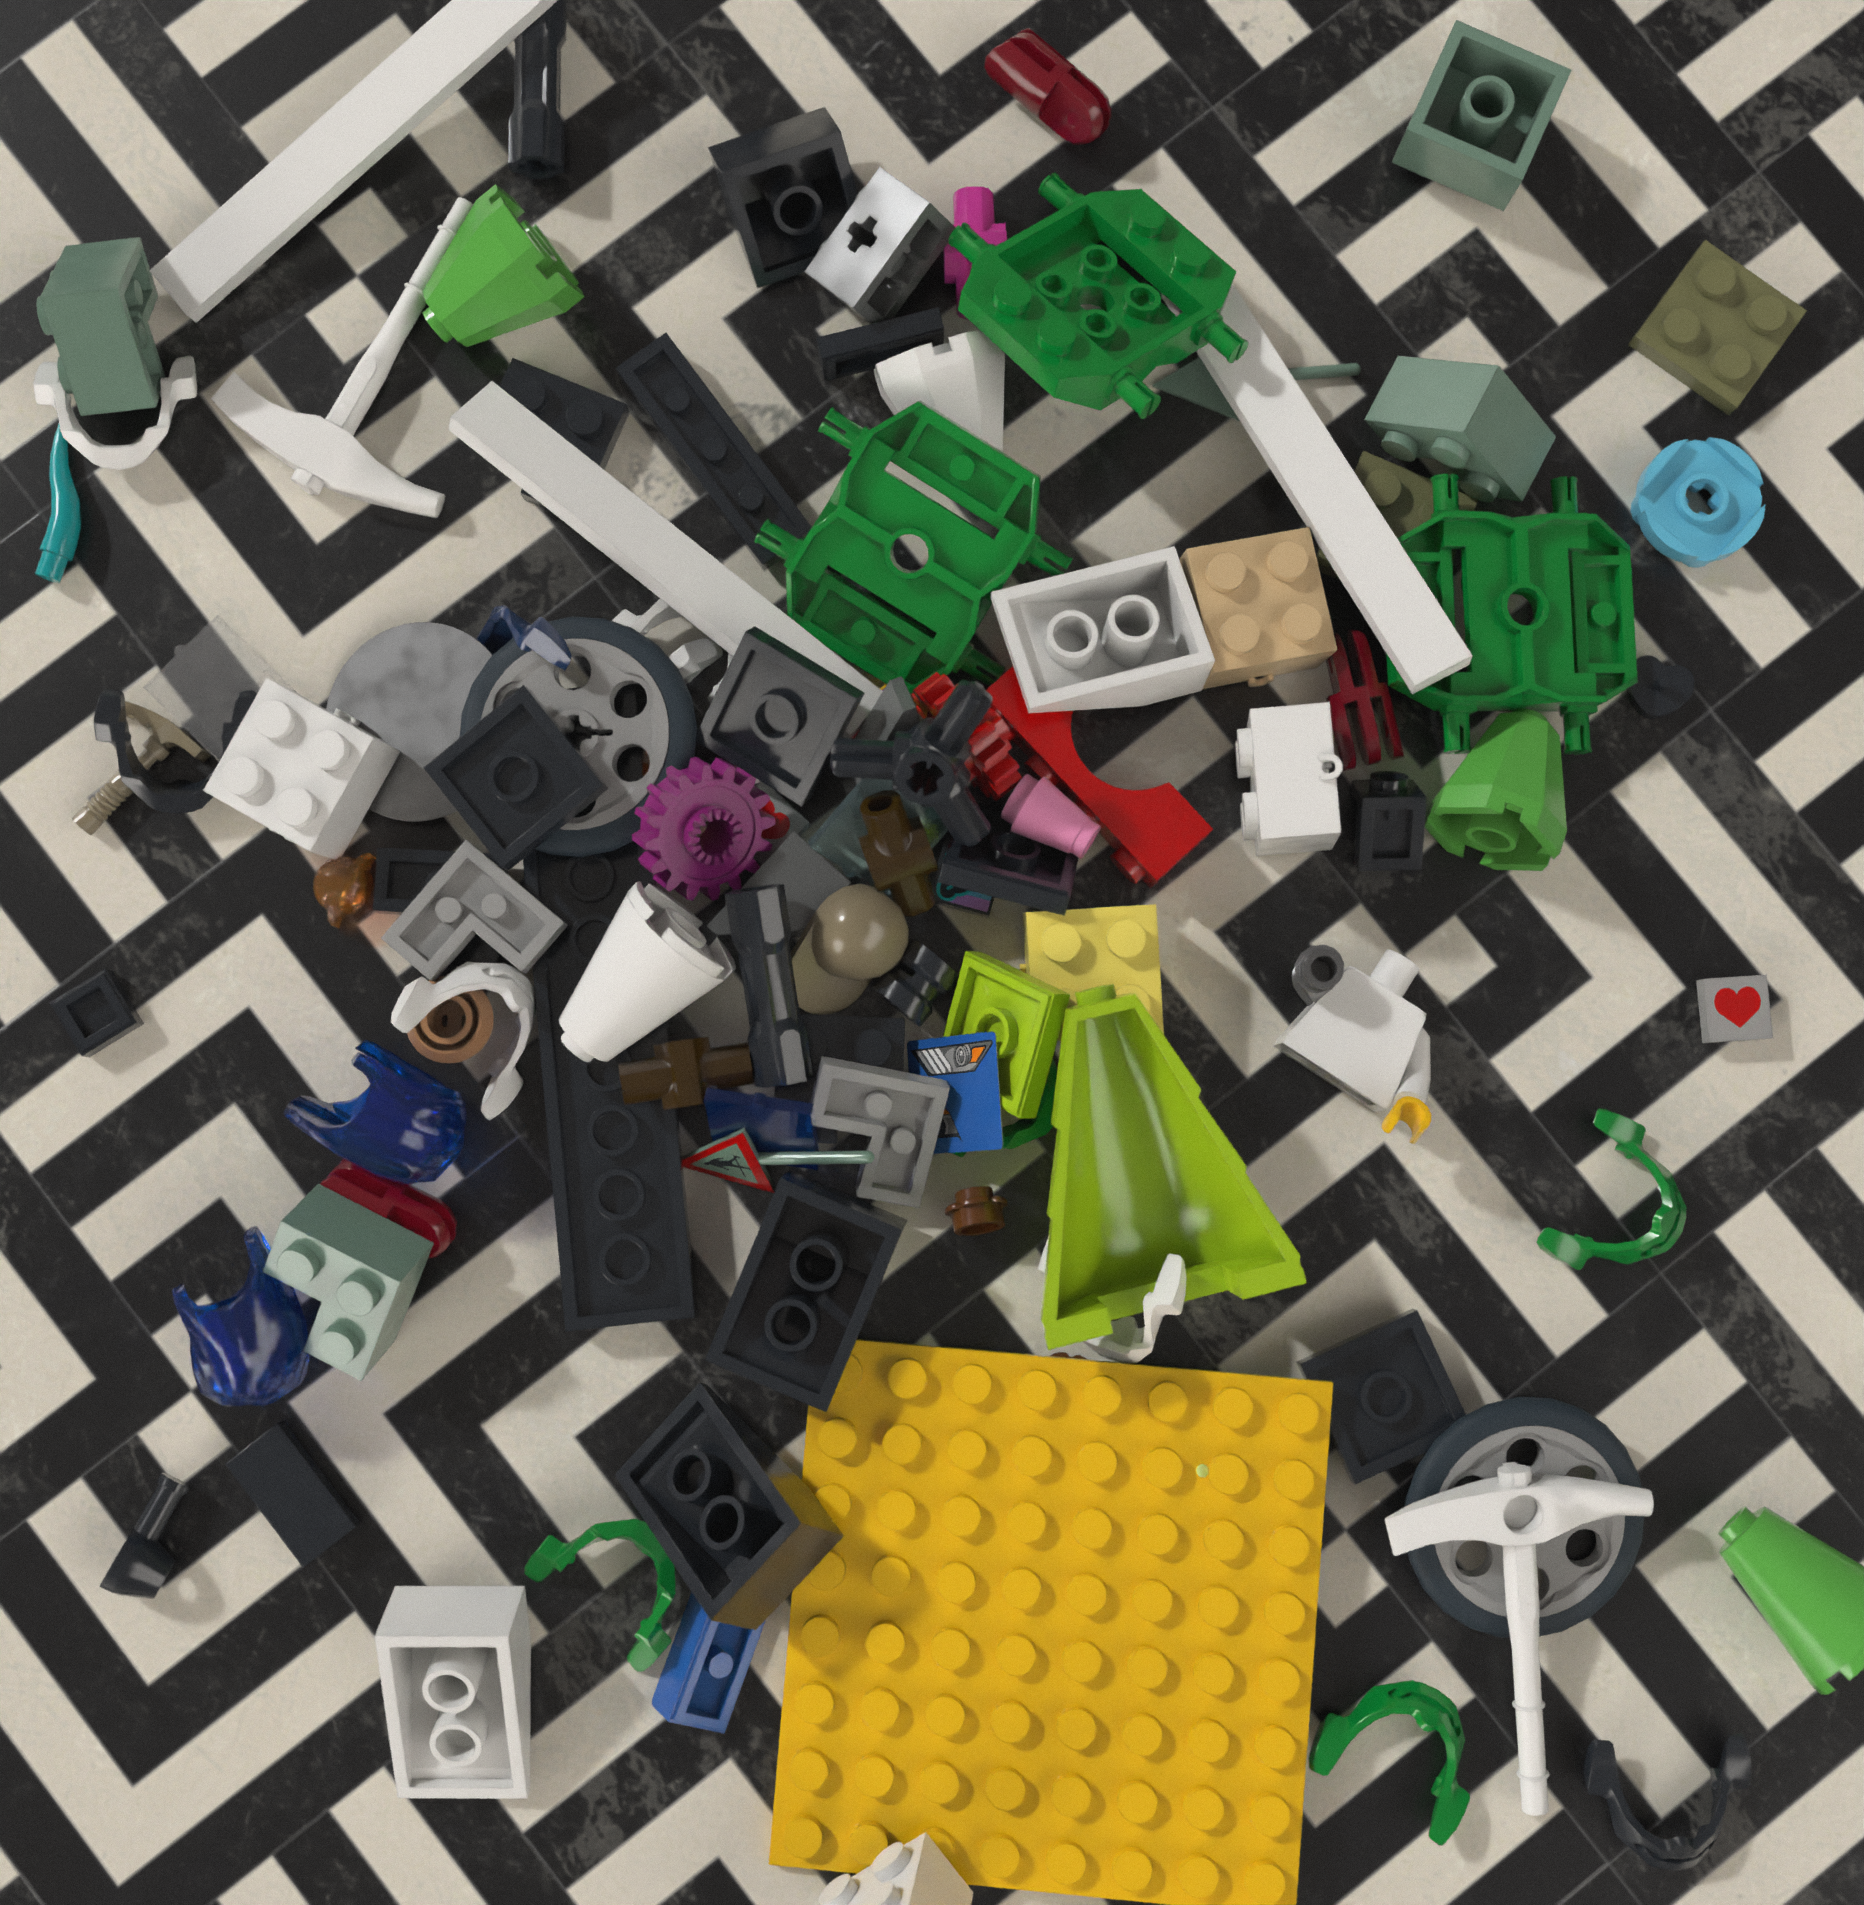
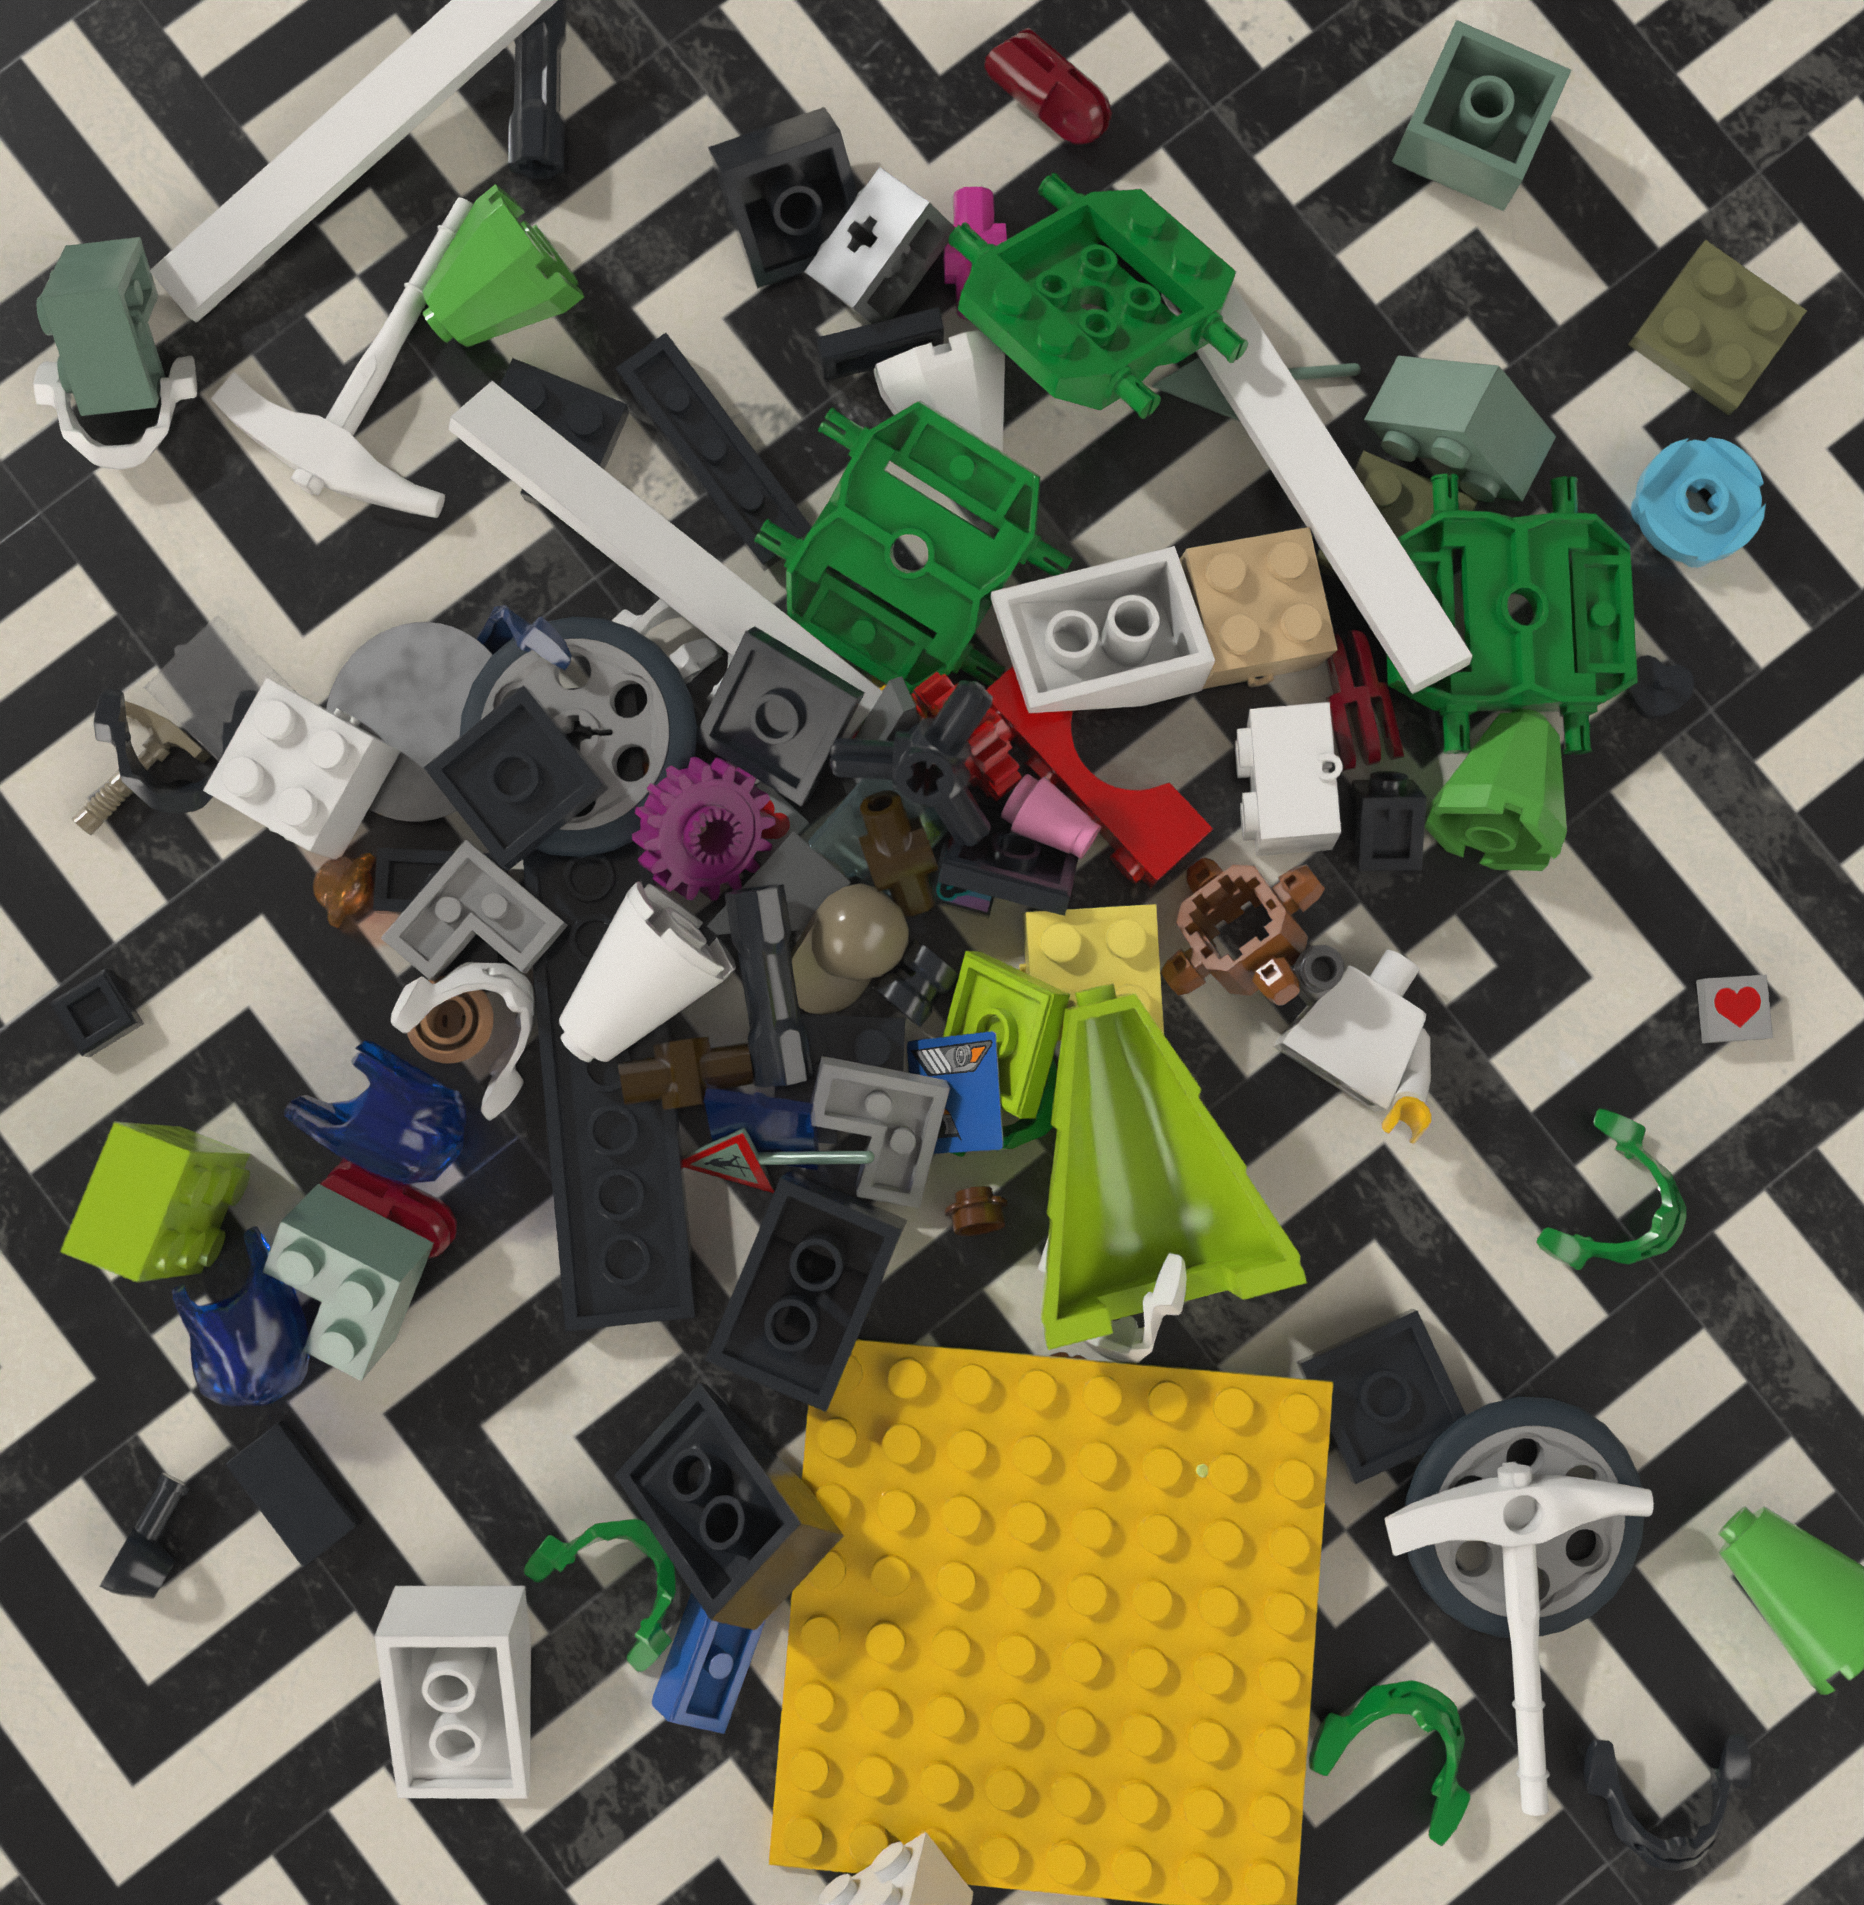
(65, 519): teal animal -> none
(157, 1202): none -> lime brick
(1264, 963): none -> dark orange piece

